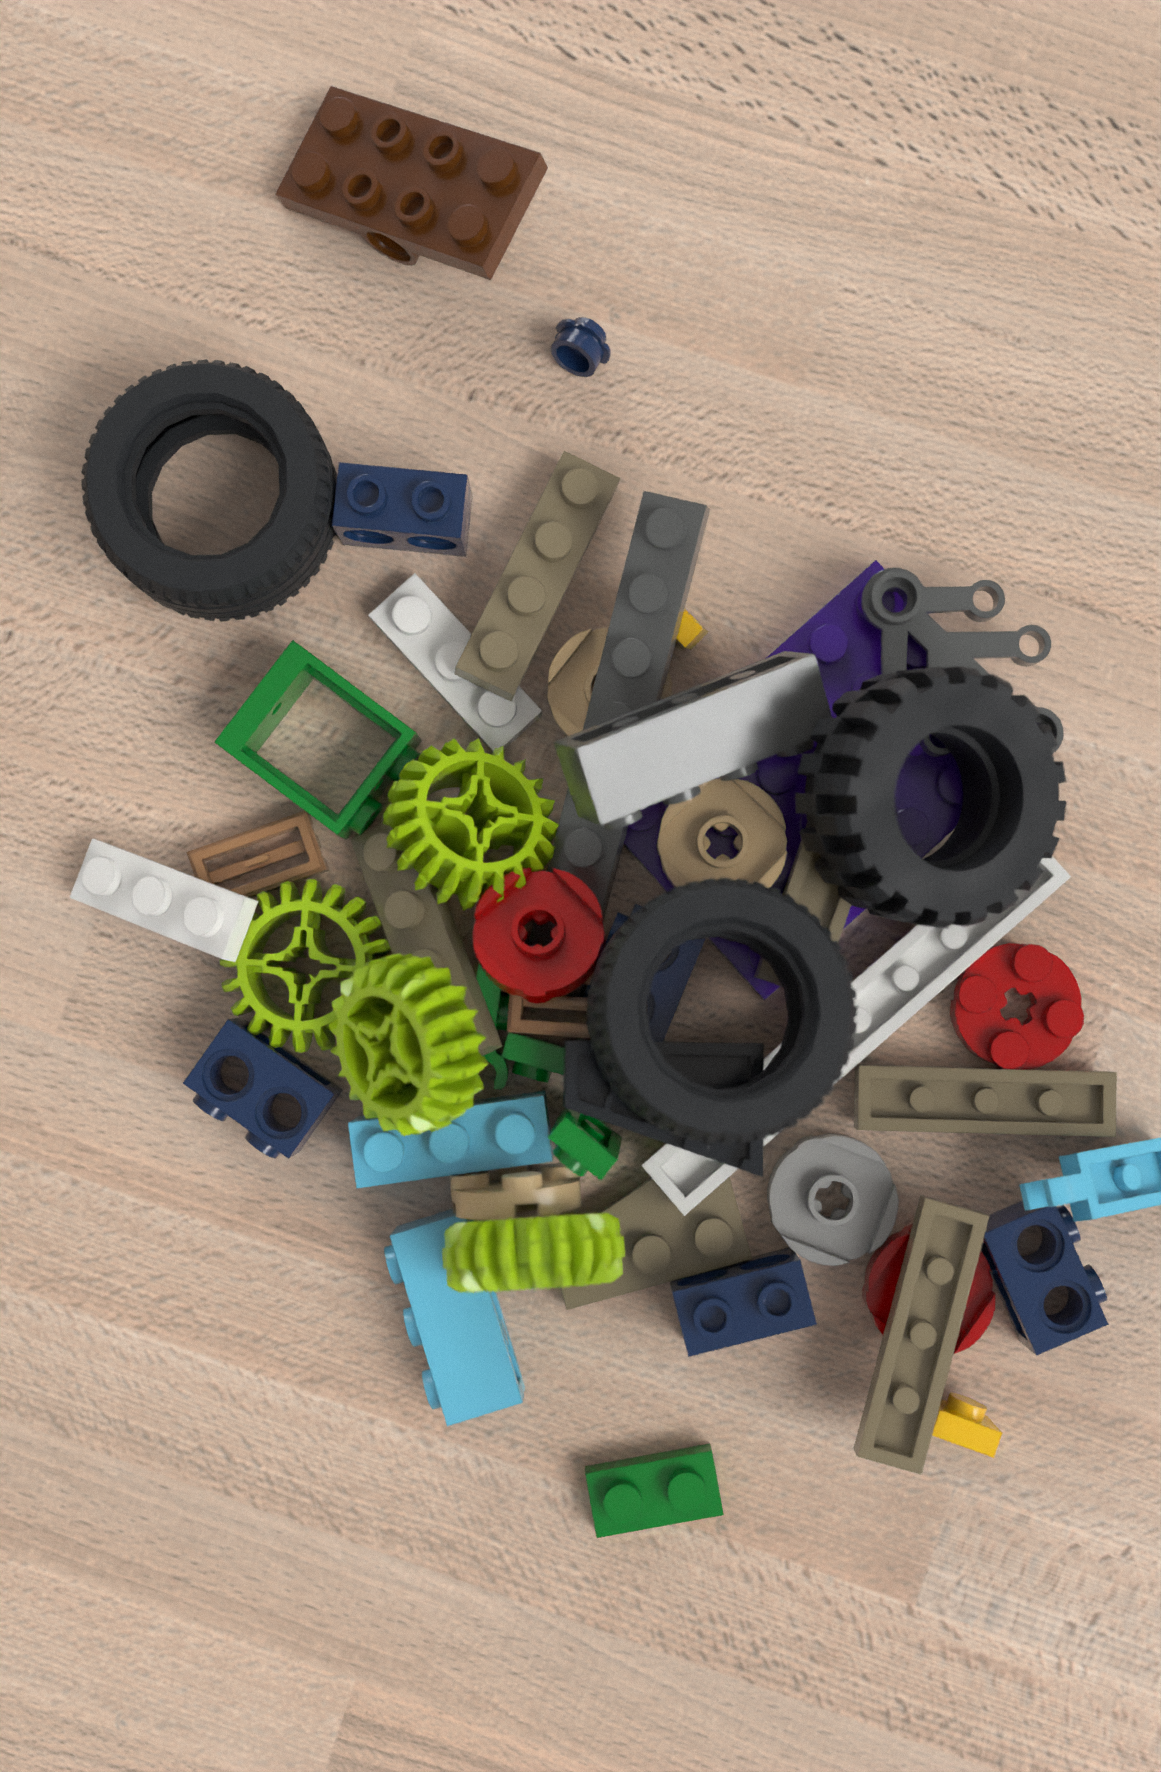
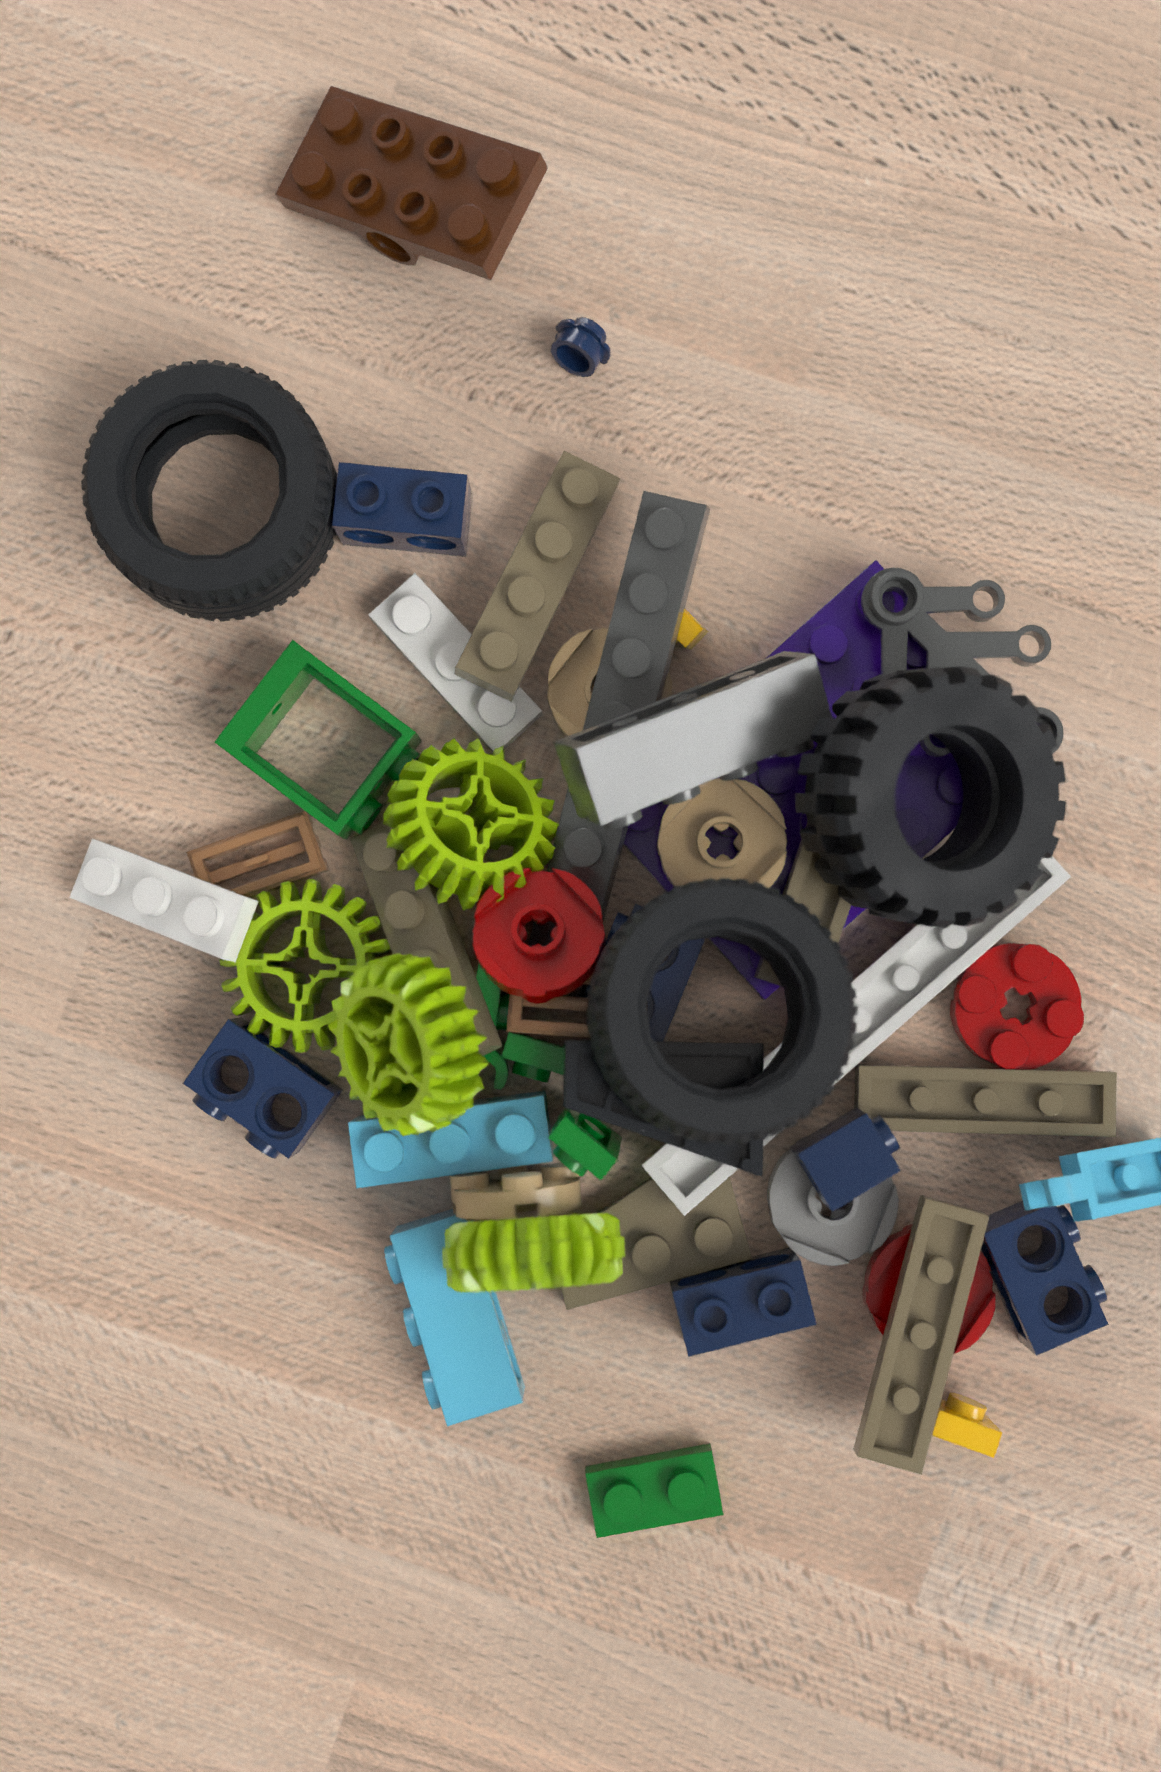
(848, 1157): none -> dark blue brick

